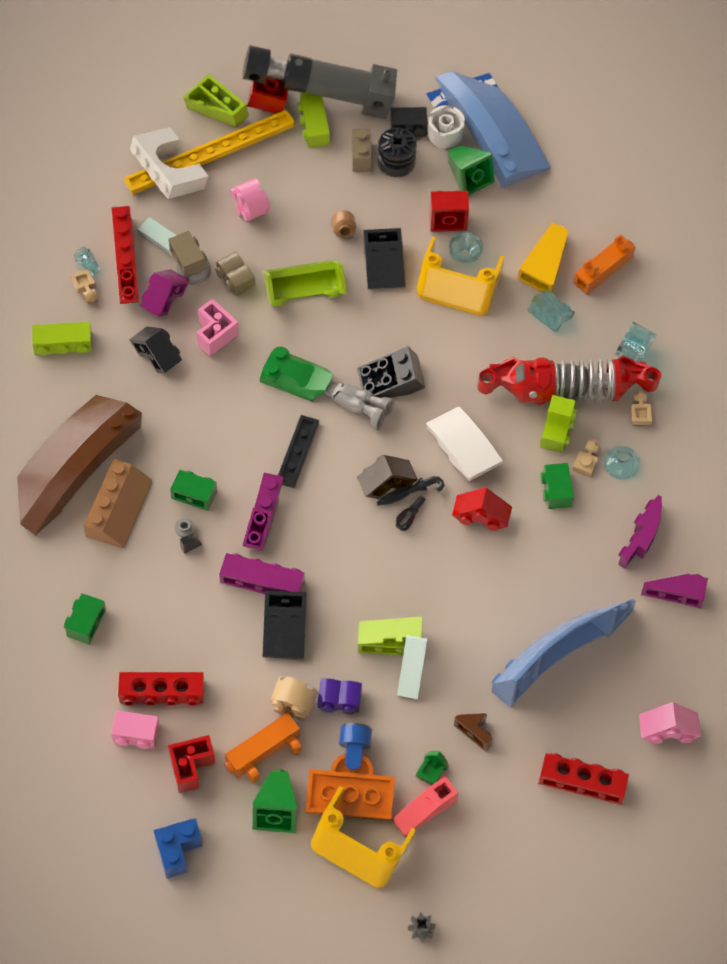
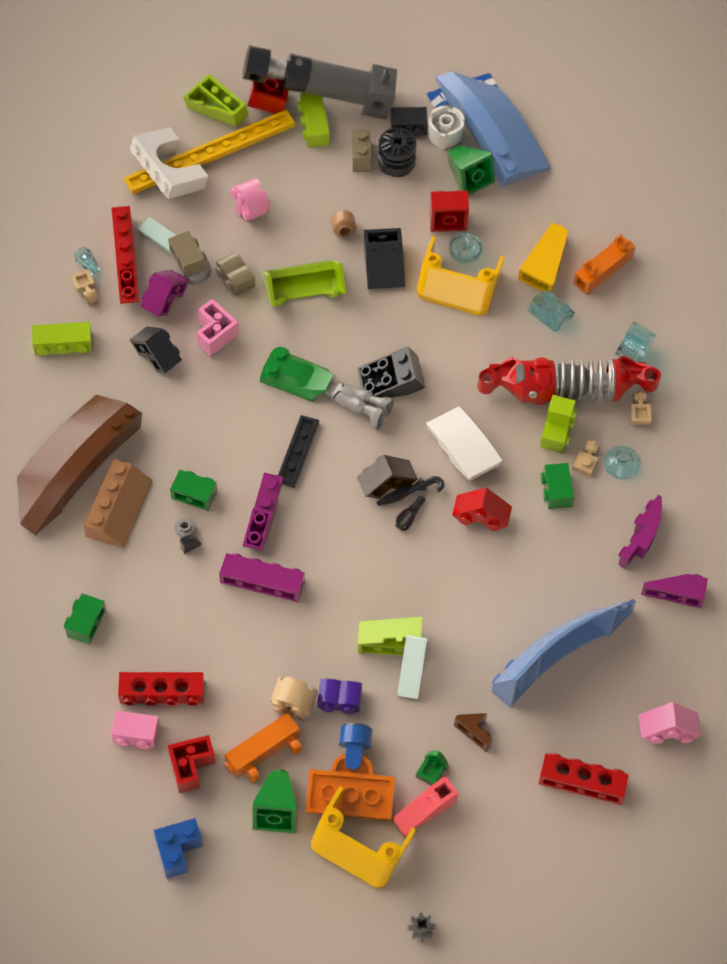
(284, 624): black slope -> none

